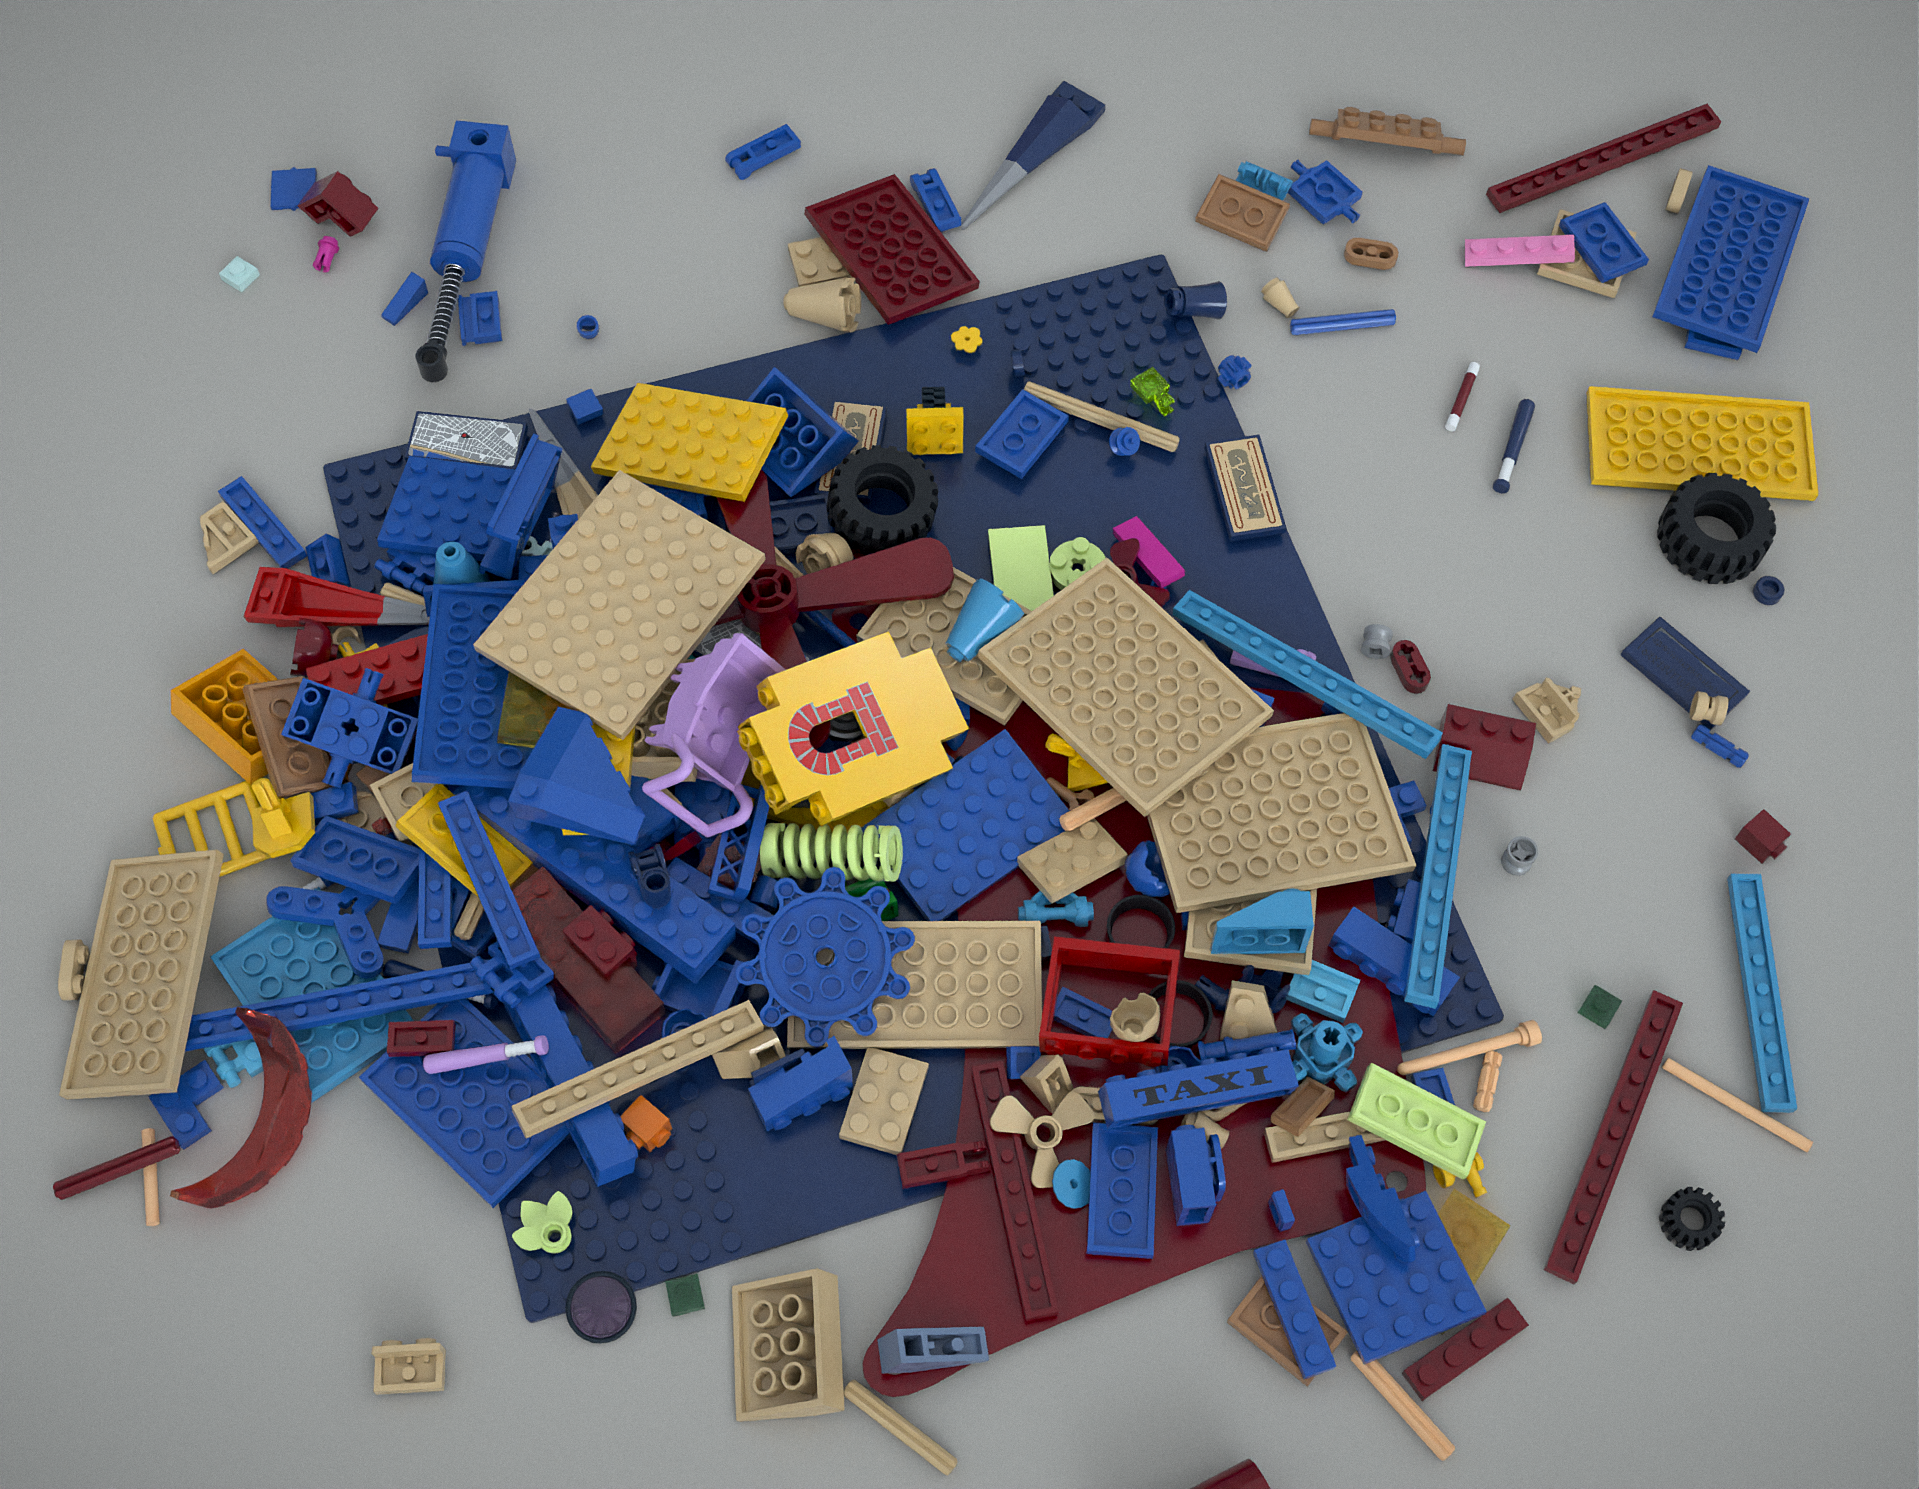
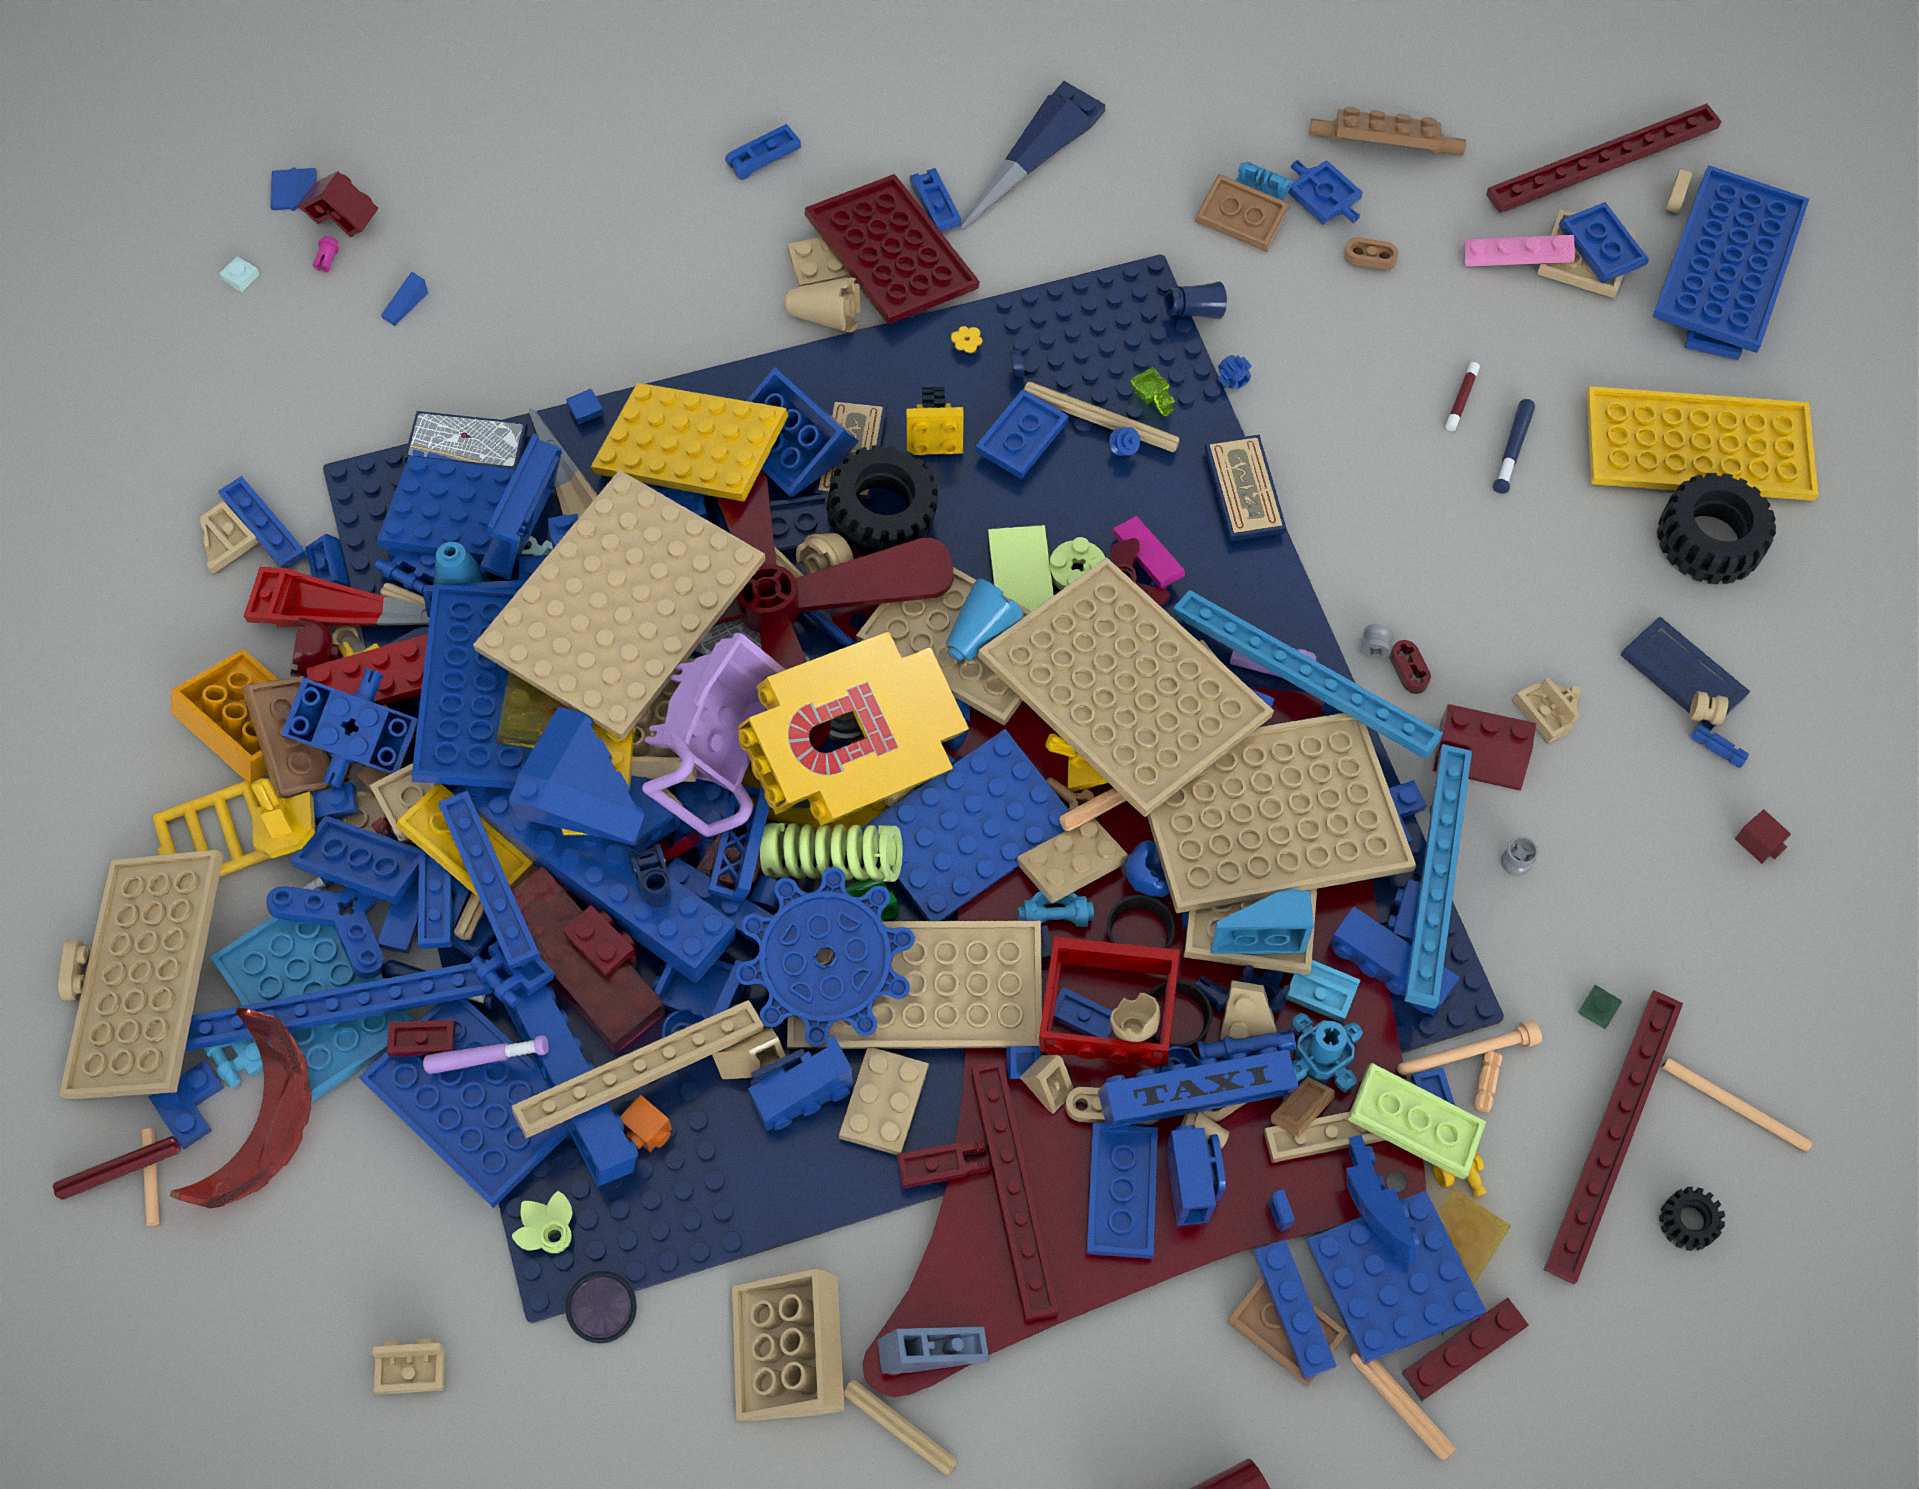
(480, 318): blue plate -> none
(481, 166): blue piece -> none
(588, 323): blue hinge -> none
(685, 1295): clear green plate -> none
(1014, 1118): tan piece -> none
(1072, 1183): dark azure piece -> none
(1279, 296): tan cone -> none
(1342, 322): blue axle -> none
(1761, 994): dark azure plate -> none
(1768, 590): dark blue tile -> none

